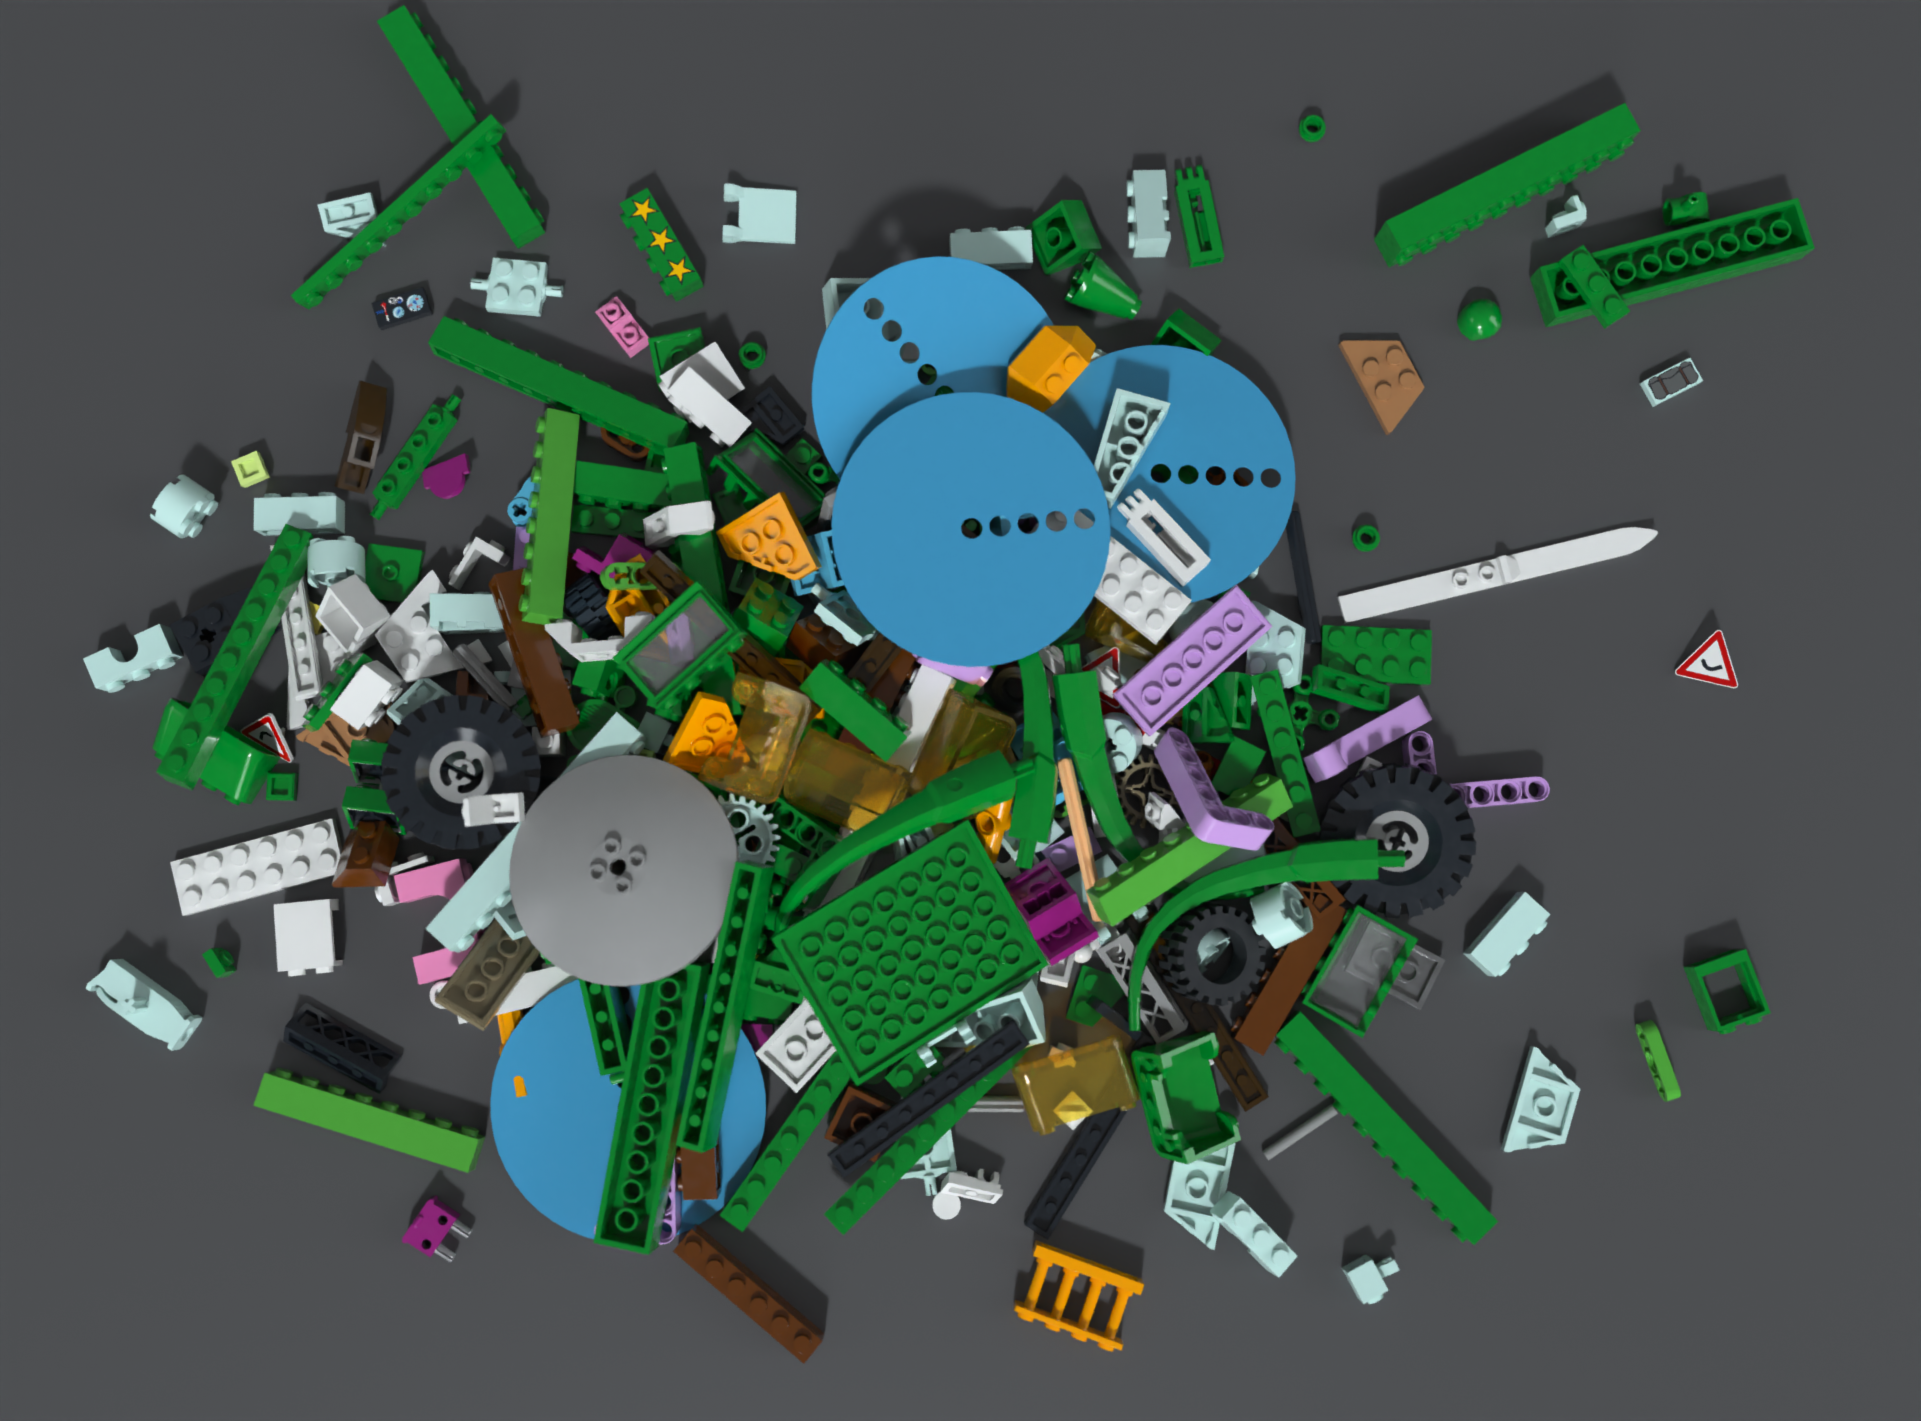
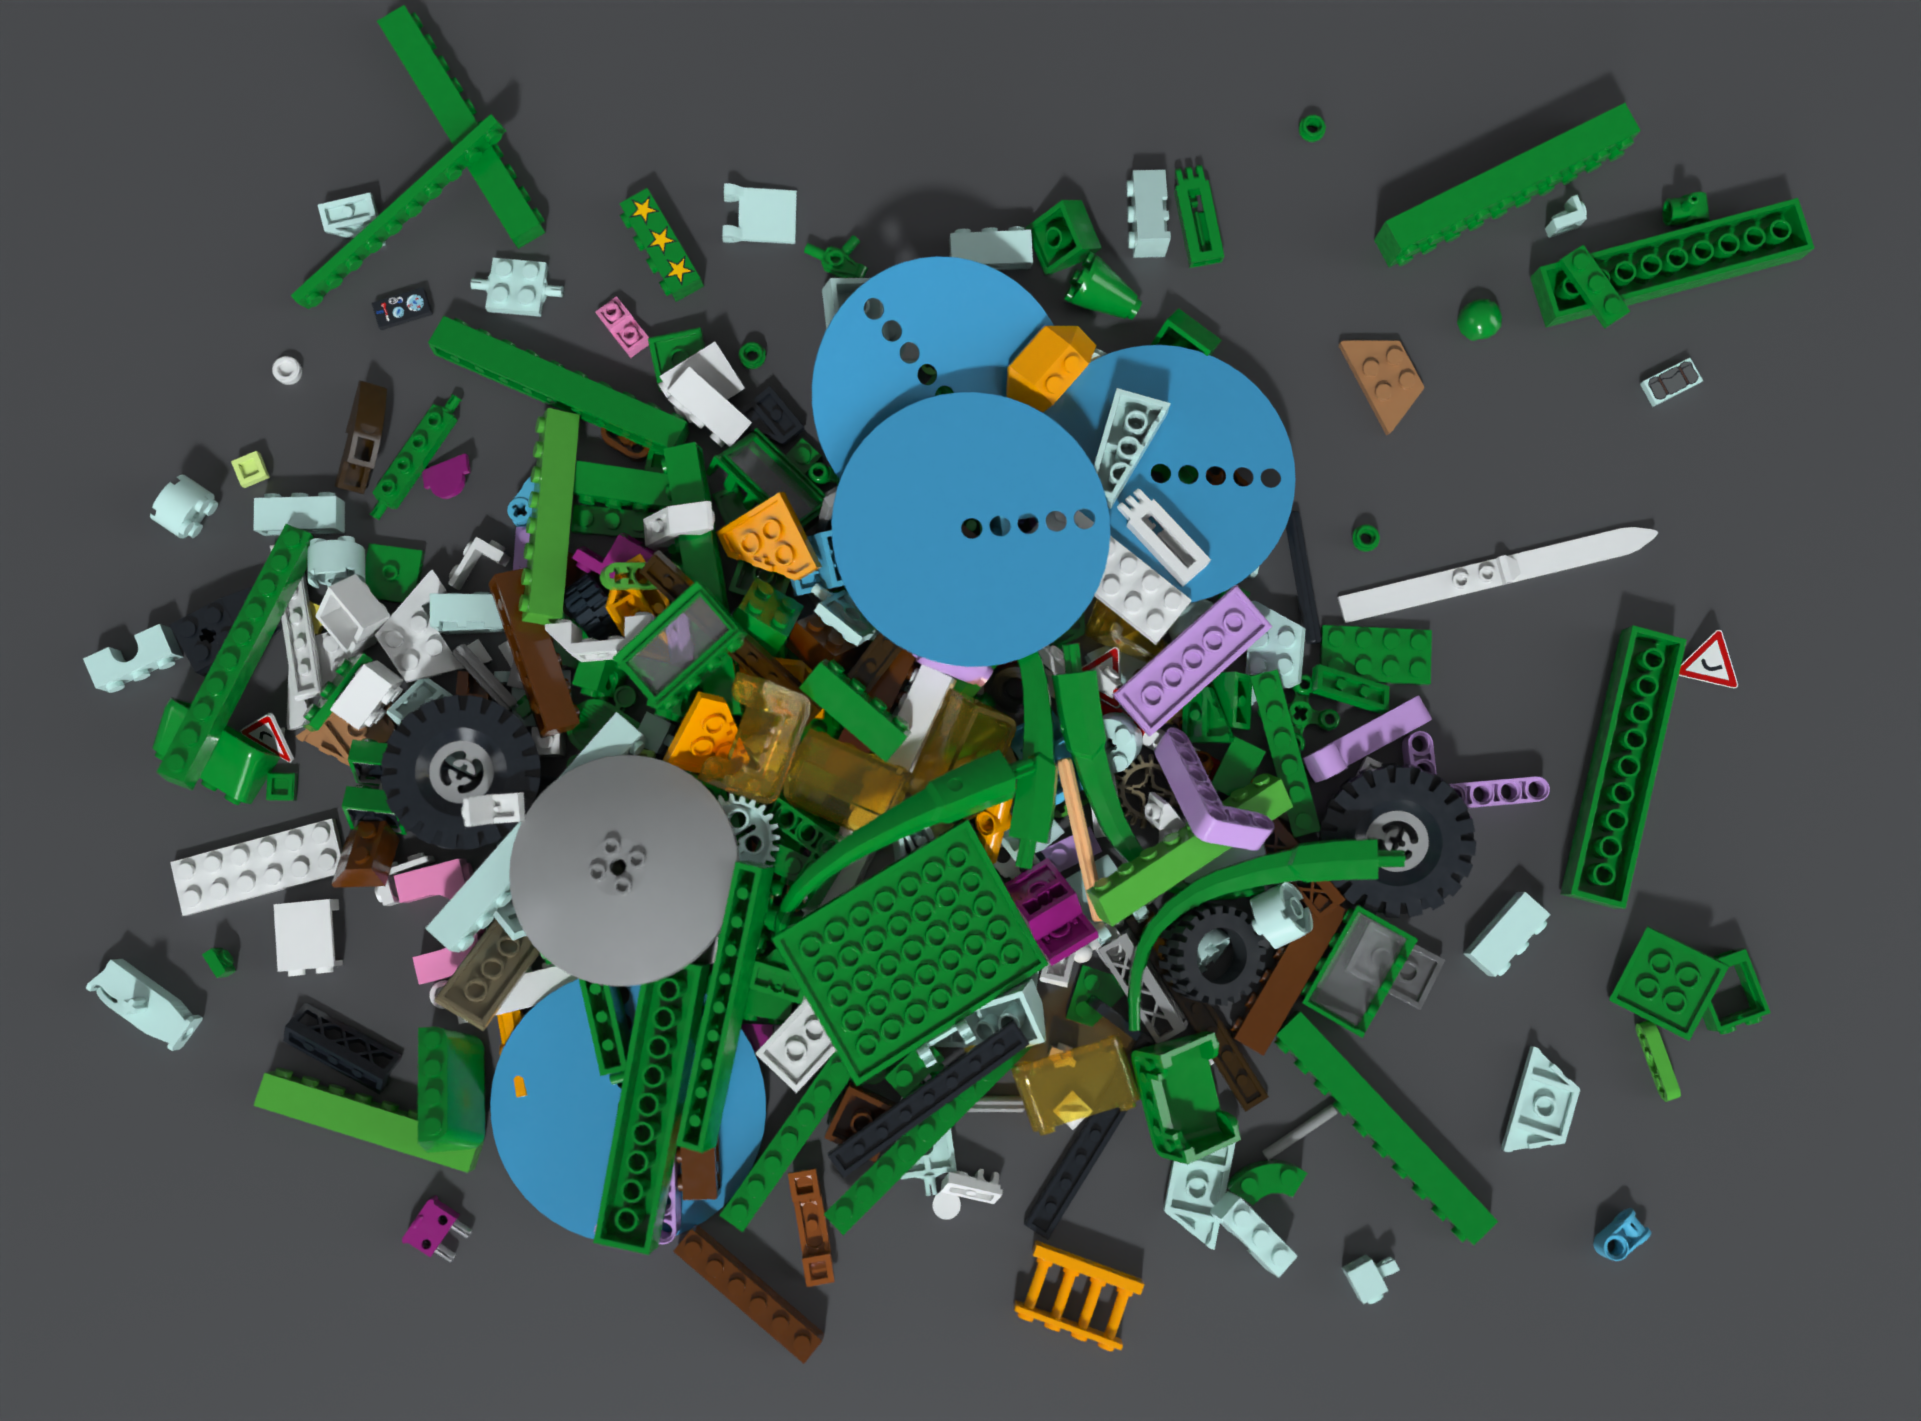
(287, 370): none -> white tile
(450, 1090): none -> green windscreen
(812, 1227): none -> dark orange slope
(837, 260): none -> green piece
(1264, 1178): none -> green brick
(1623, 767): none -> green brick
(1625, 1232): none -> medium azure piece
(1668, 983): none -> green plate

